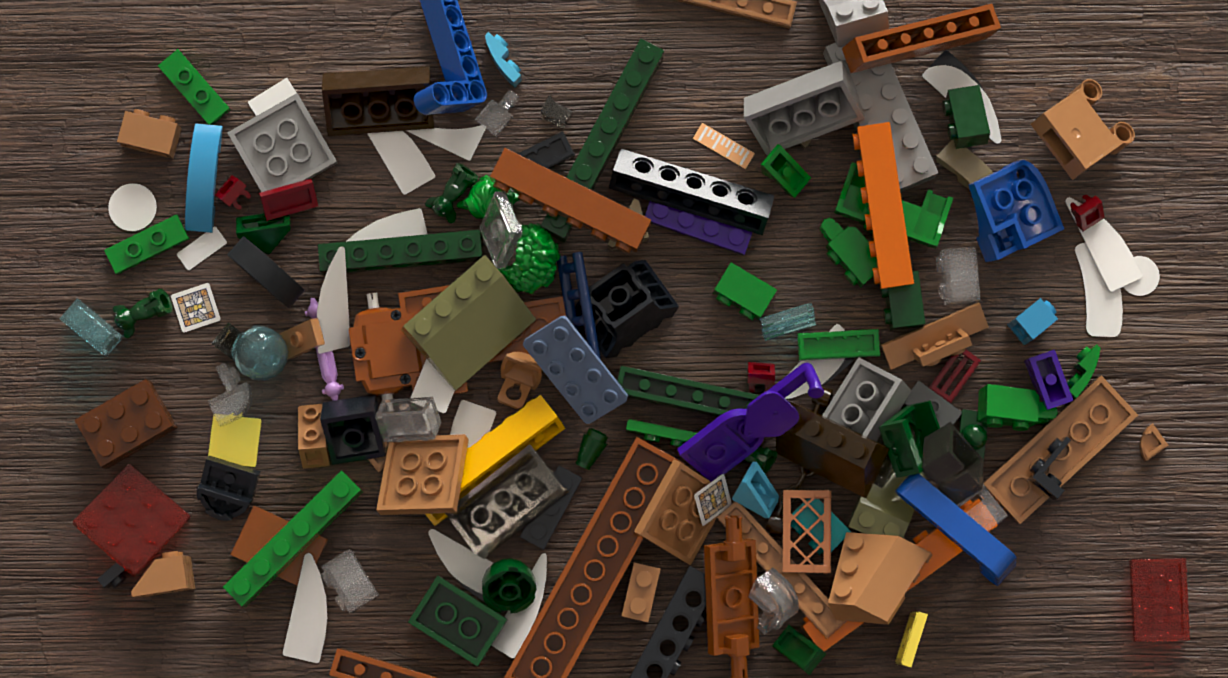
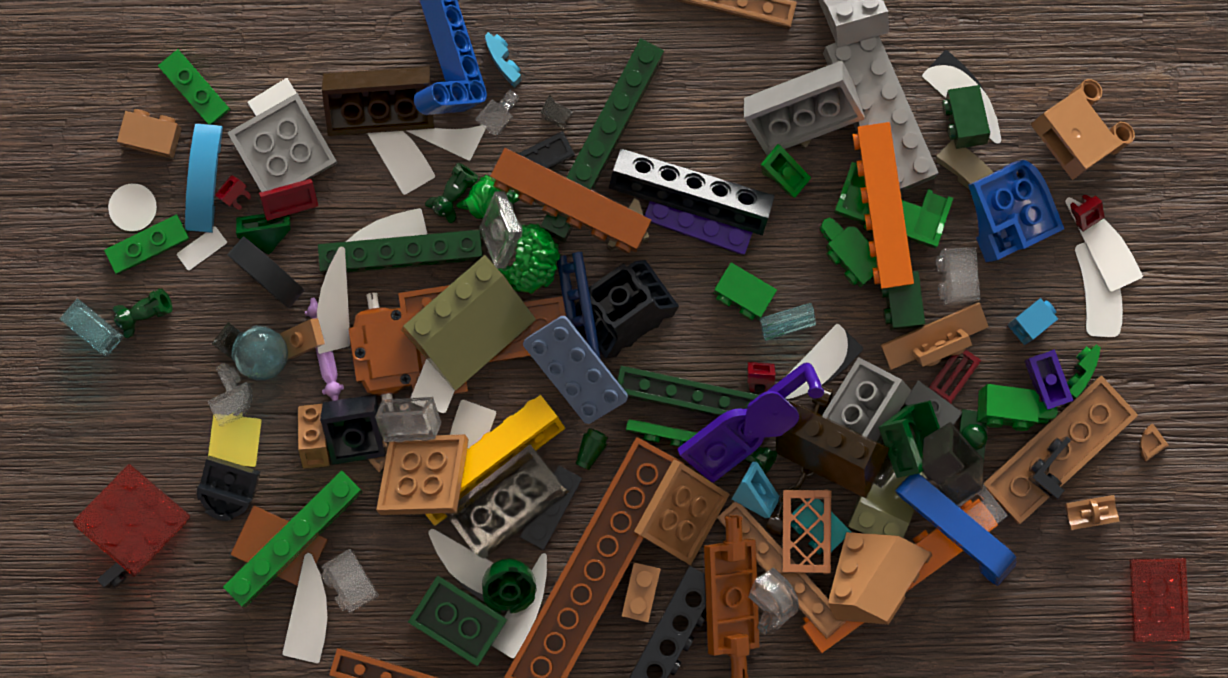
(125, 424): reddish brown brick -> none
(166, 575): medium nougat slope -> none
(195, 307): sticker -> none
(521, 370): medium nougat piece -> none
(712, 499): sticker -> none
(723, 145): light nougat sticker -> none
(799, 649): dark green tile -> none
(838, 345): green plate -> none
(911, 639): light yellow tile -> none
(921, 38): dark orange brick -> none
(1091, 512): none -> medium nougat hips
(1148, 281): white sticker -> none

